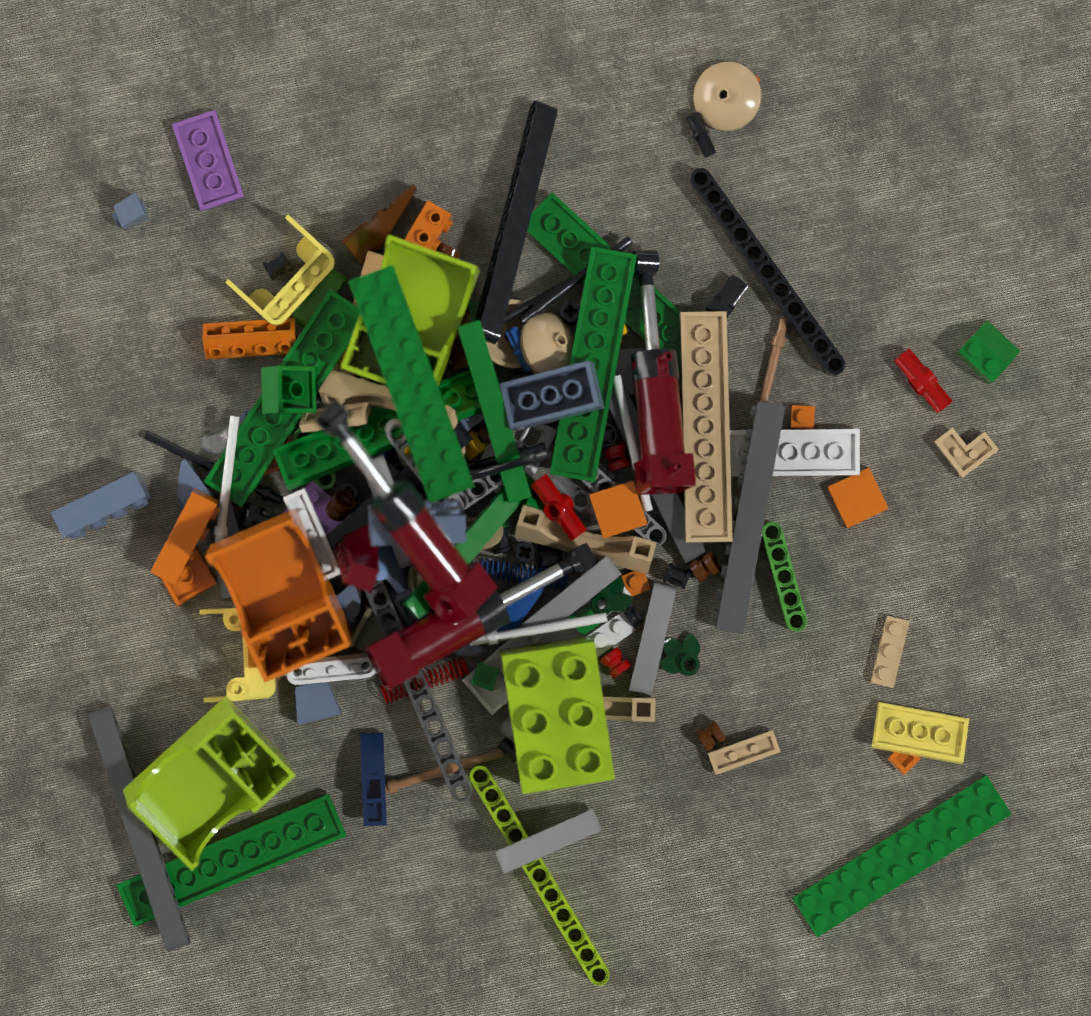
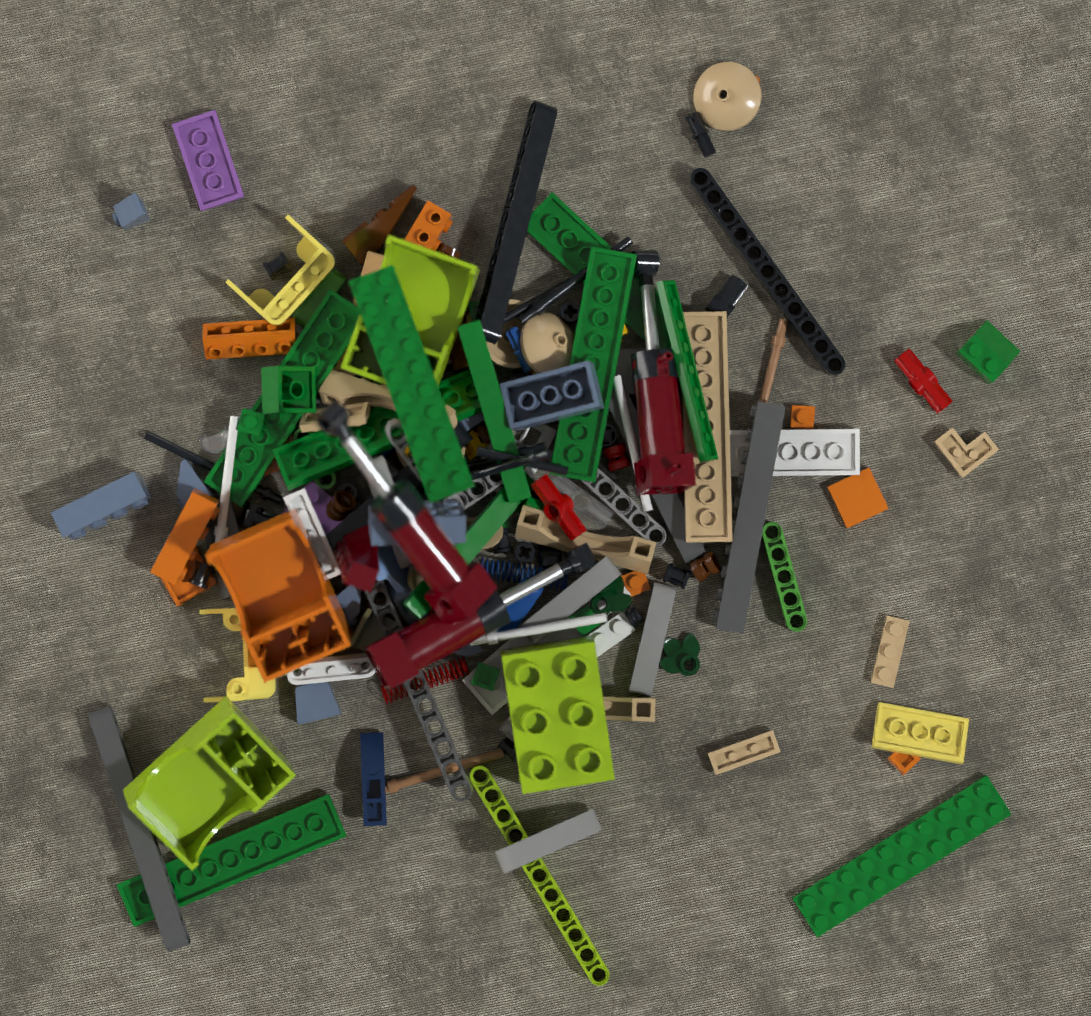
(201, 574): none -> black bush
(251, 422): none -> green plate
(503, 456): none -> black bar
(615, 662): red wheel -> none
(618, 509): orange tile -> none
(687, 371): none -> green tile
(705, 735): reddish brown wheel -> none

